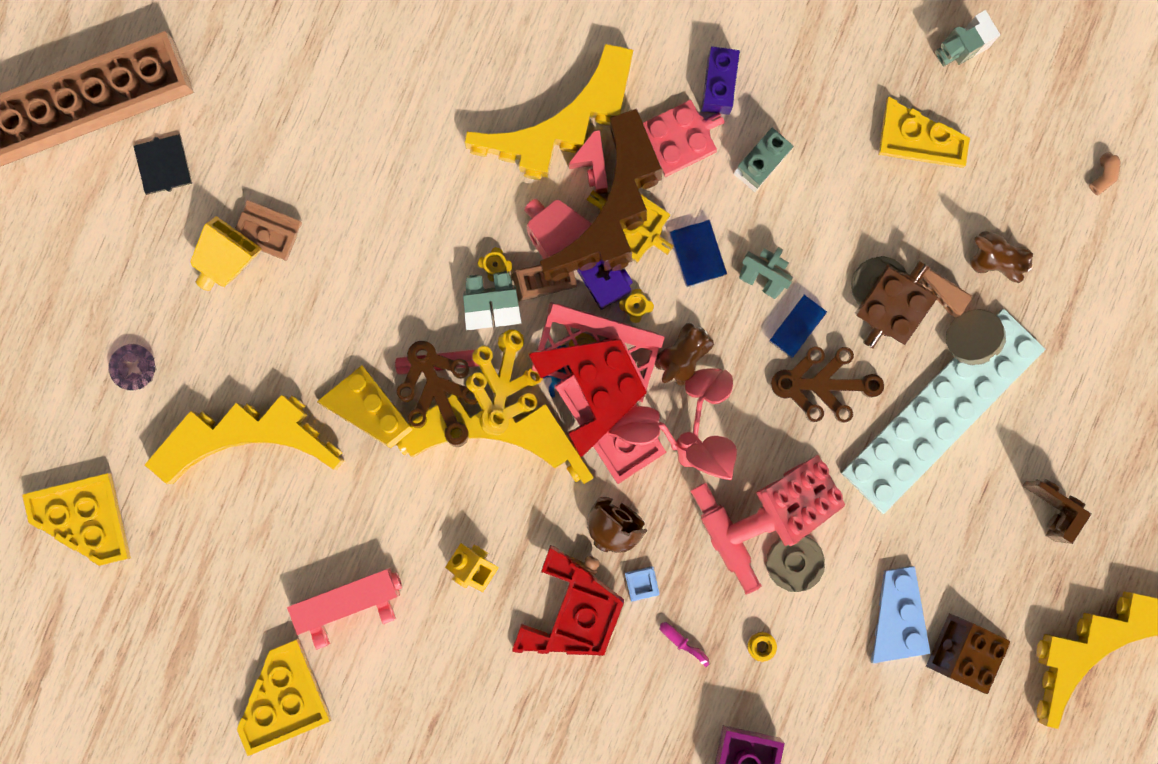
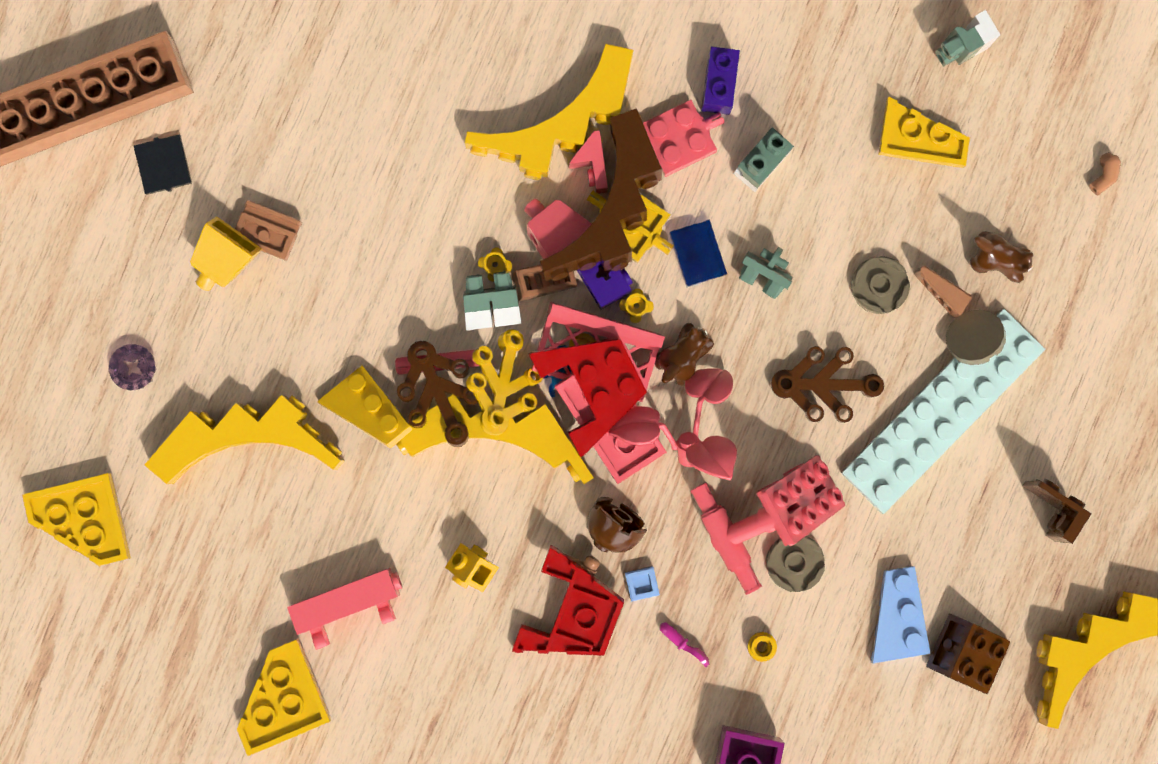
(797, 326): clear blue plate -> none
(896, 304): reddish brown plate -> none

